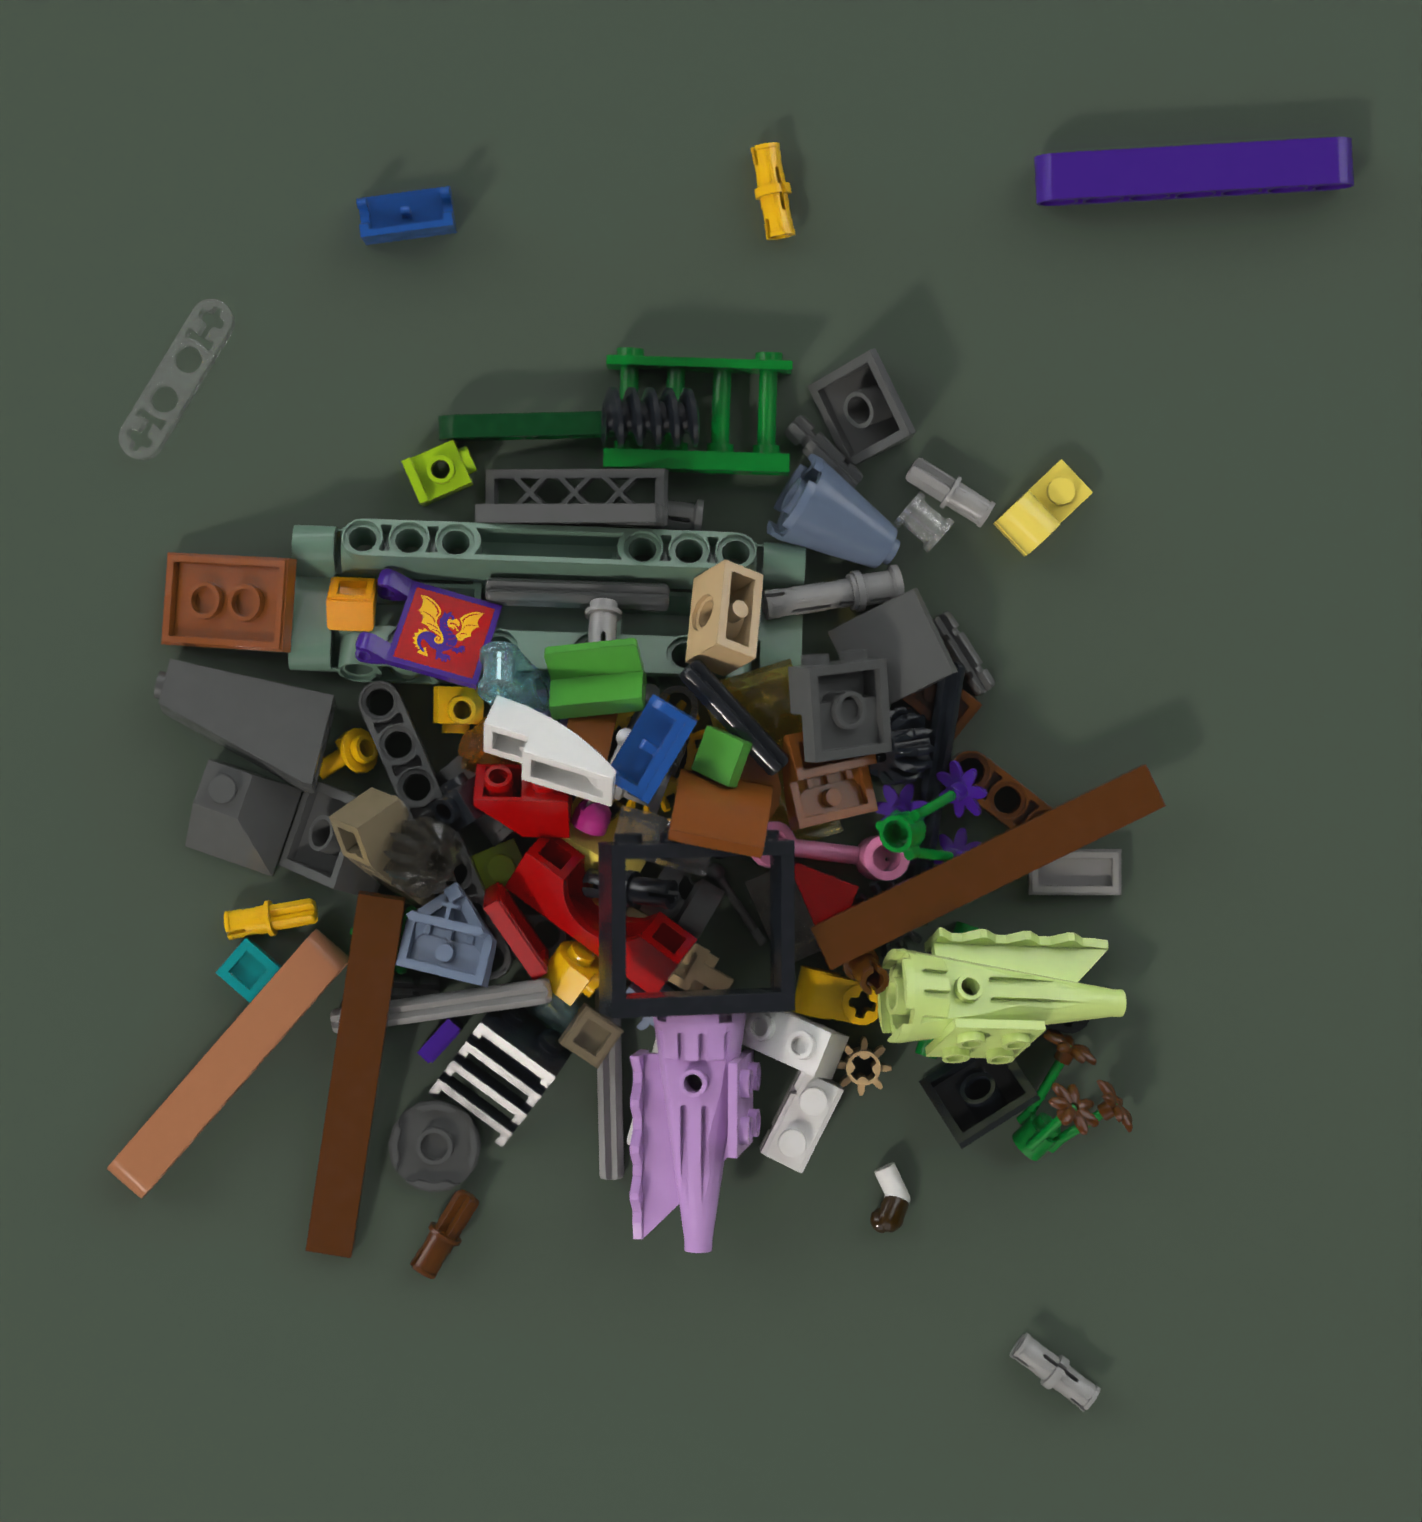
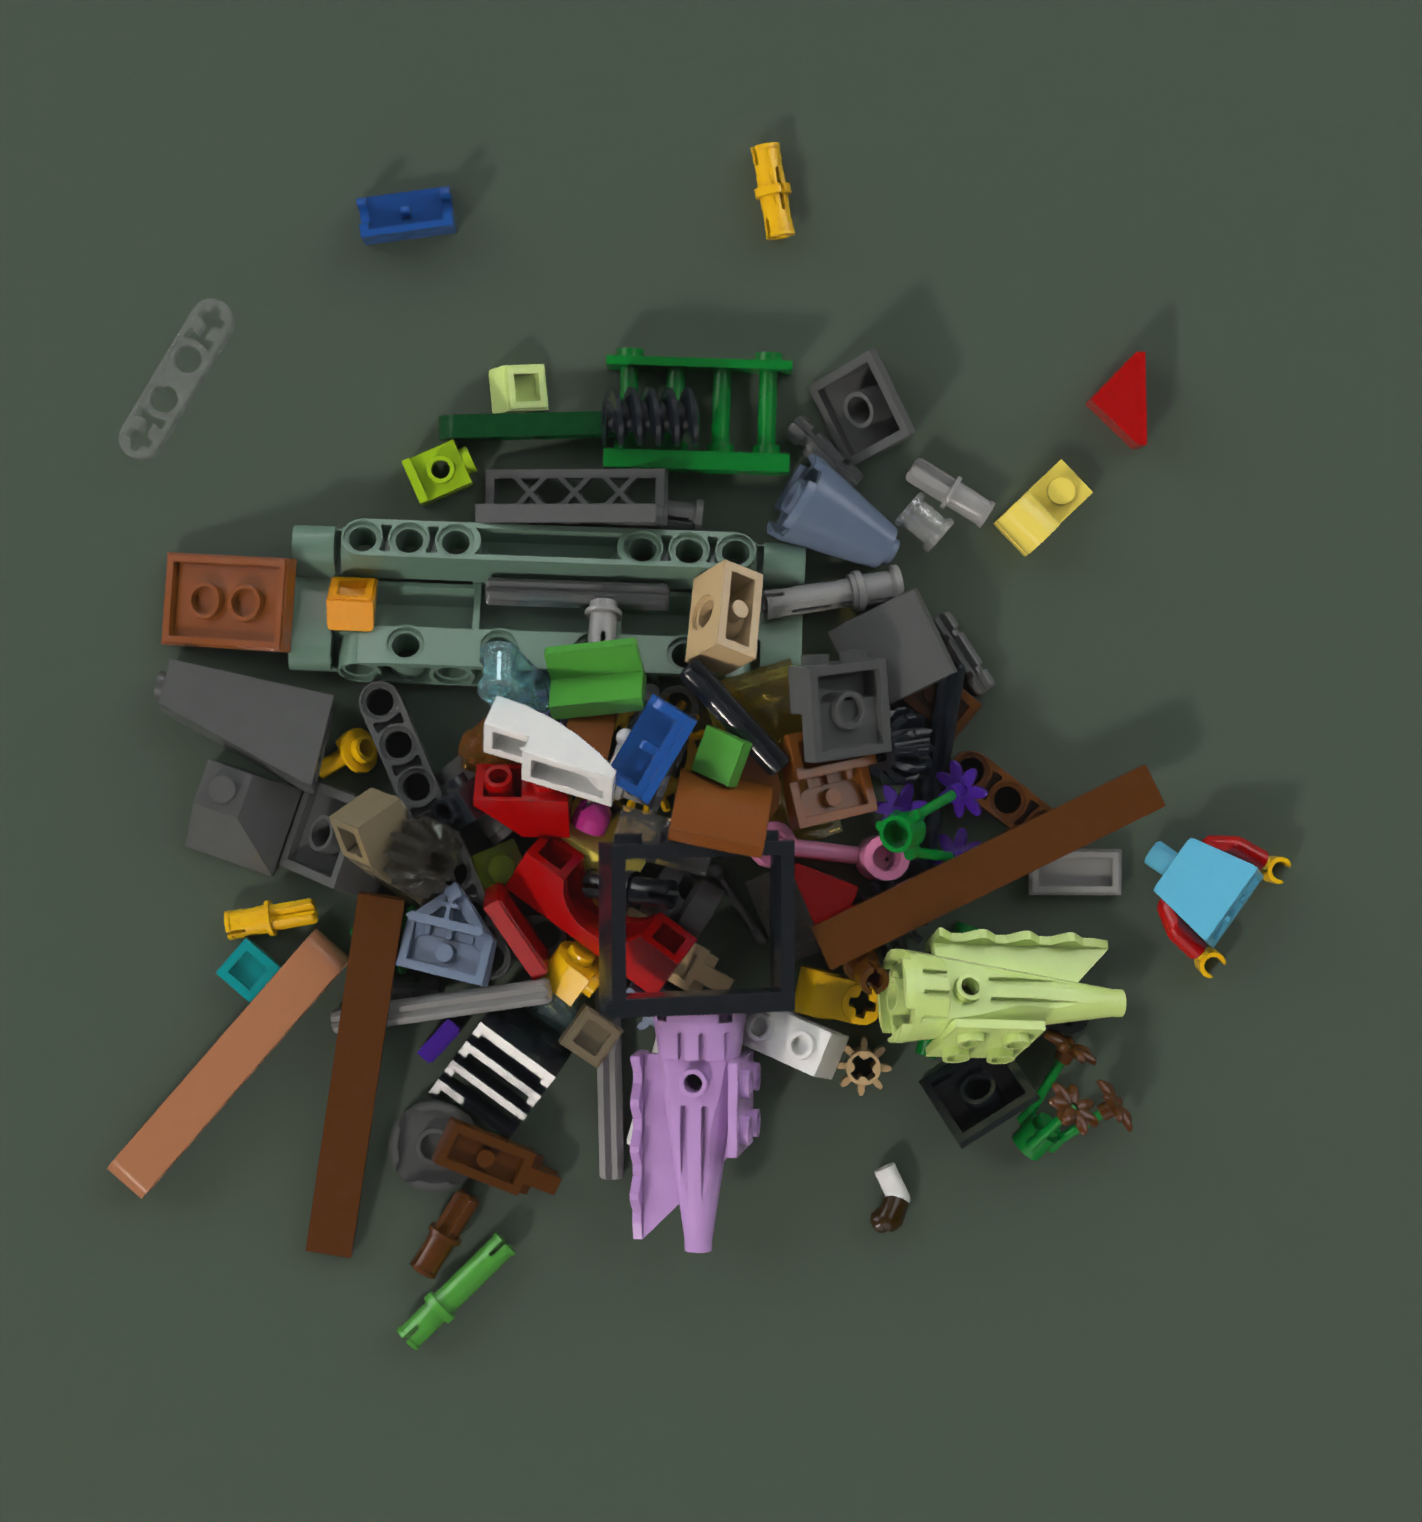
(436, 632): flag -> none
(440, 1306): none -> bright green pin
(457, 708): yellow plate -> none
(493, 1159): none -> reddish brown hinge
(518, 389): none -> yellowish green slope
(801, 1120): white brick -> none
(1055, 1372): light grey pin -> none
(1123, 402): none -> red slope
(1194, 171): dark purple beam -> none
(1206, 889): none -> medium azure torso

